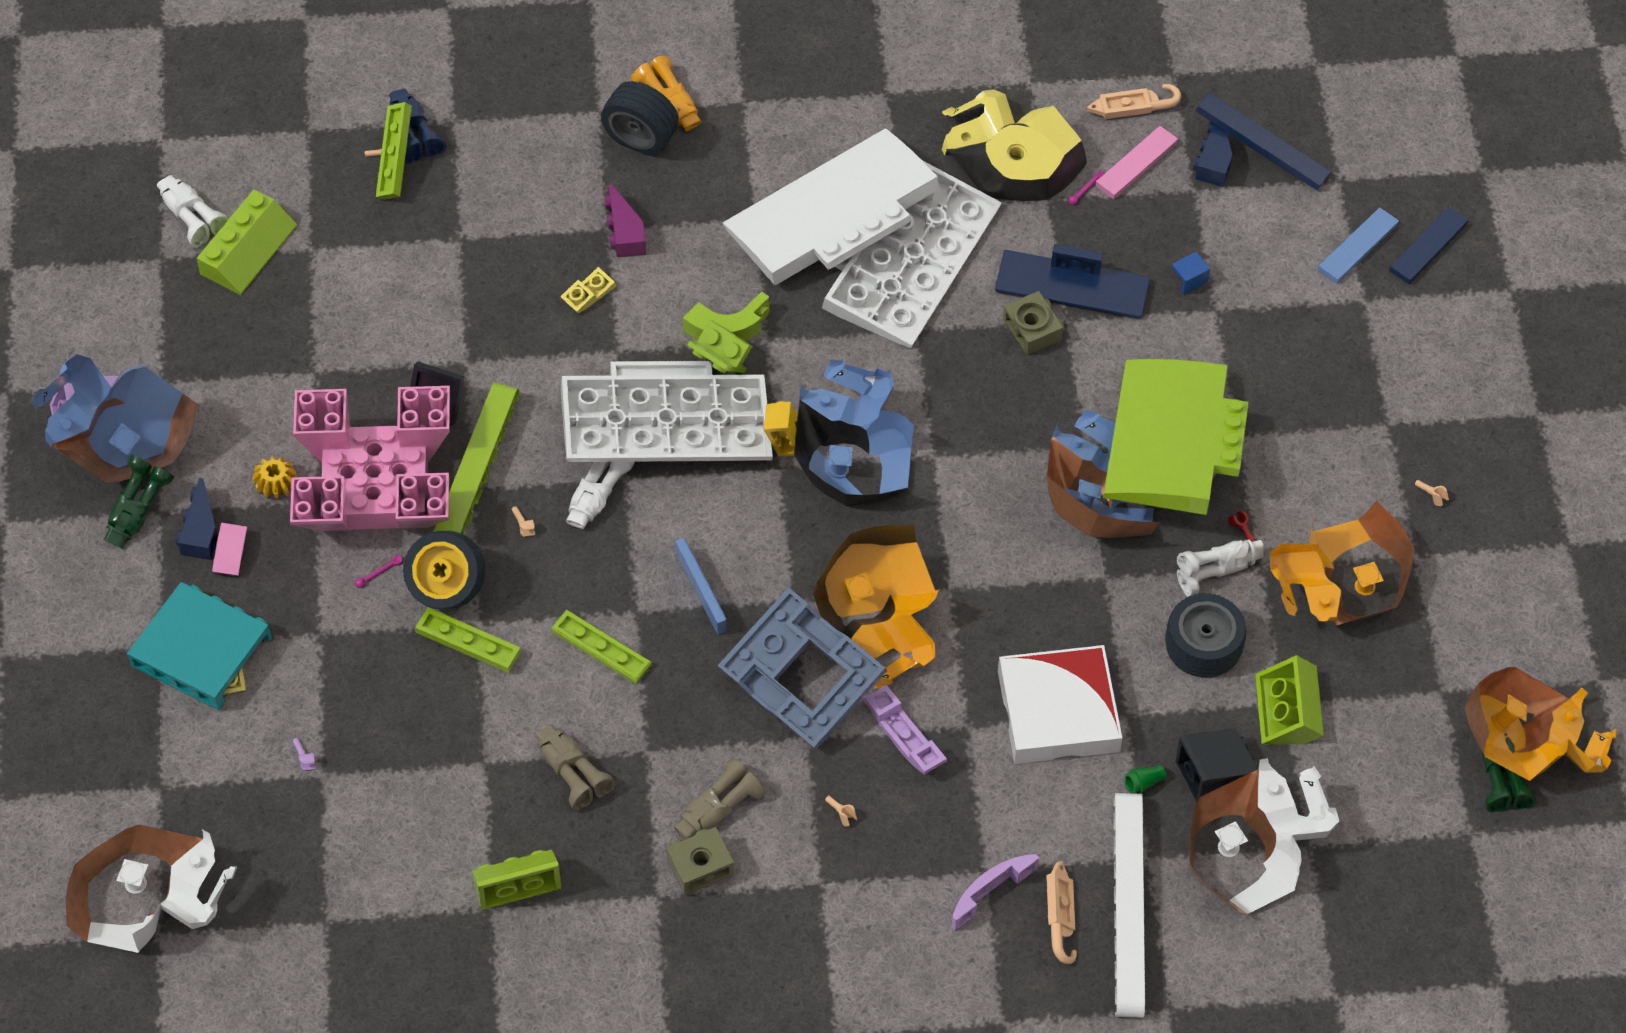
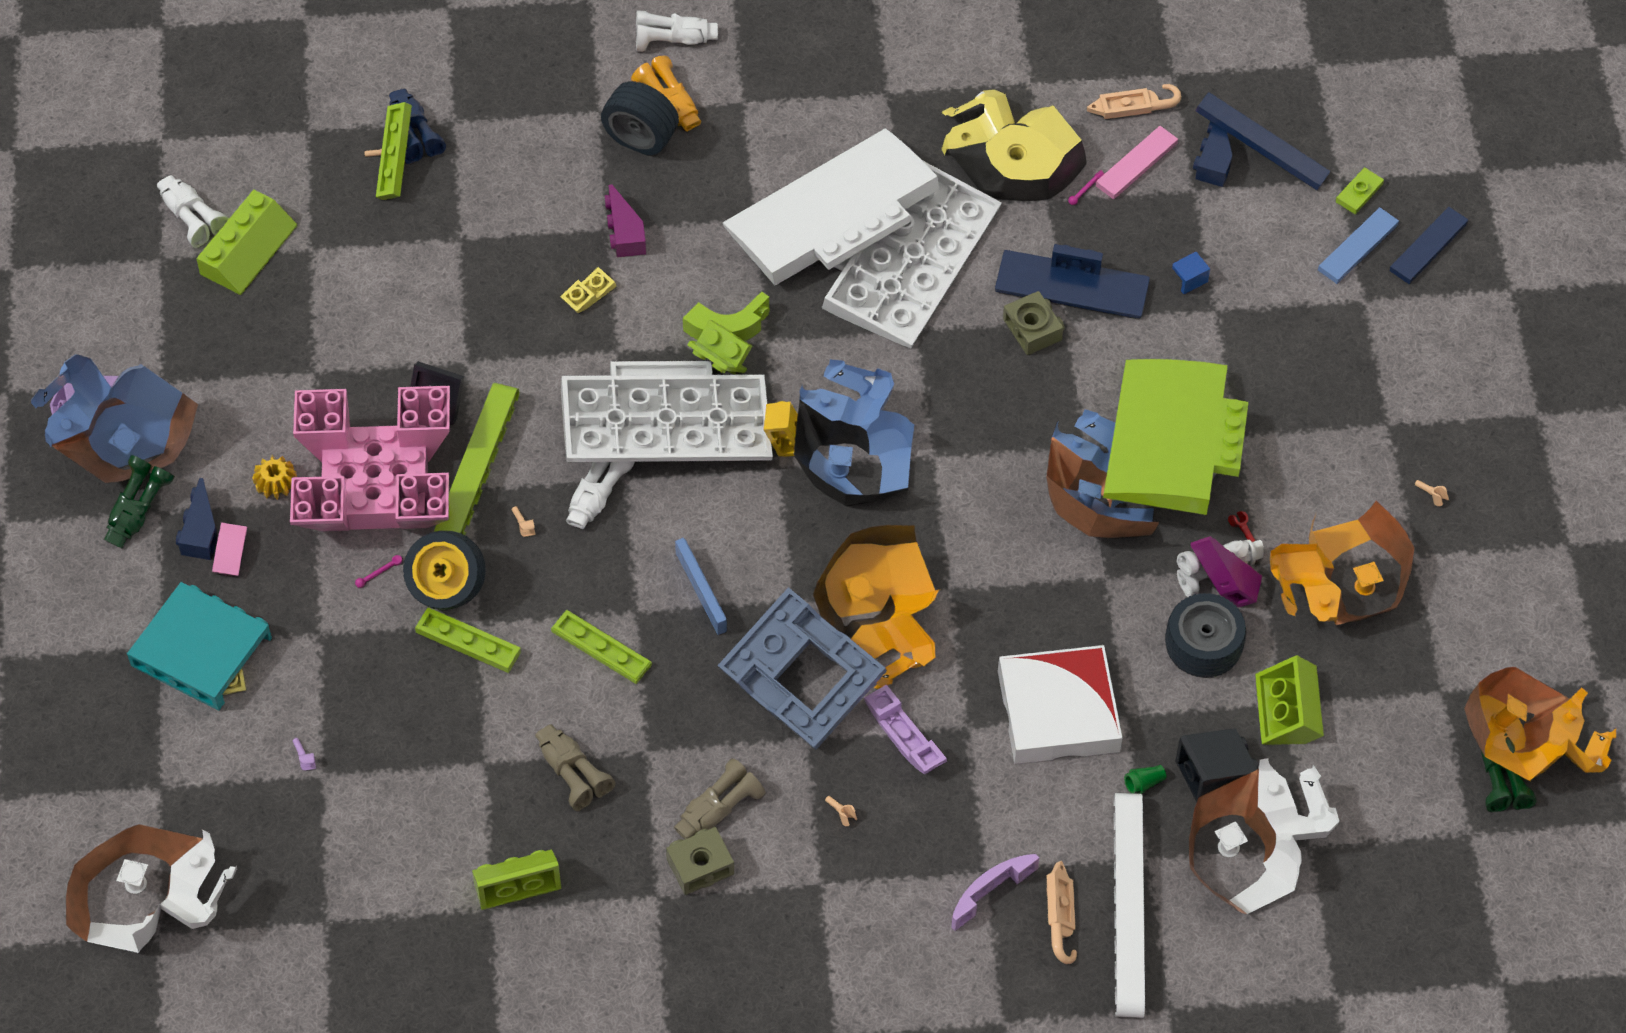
(683, 29): none -> white piece
(1227, 572): none -> magenta slope
(1359, 190): none -> lime plate

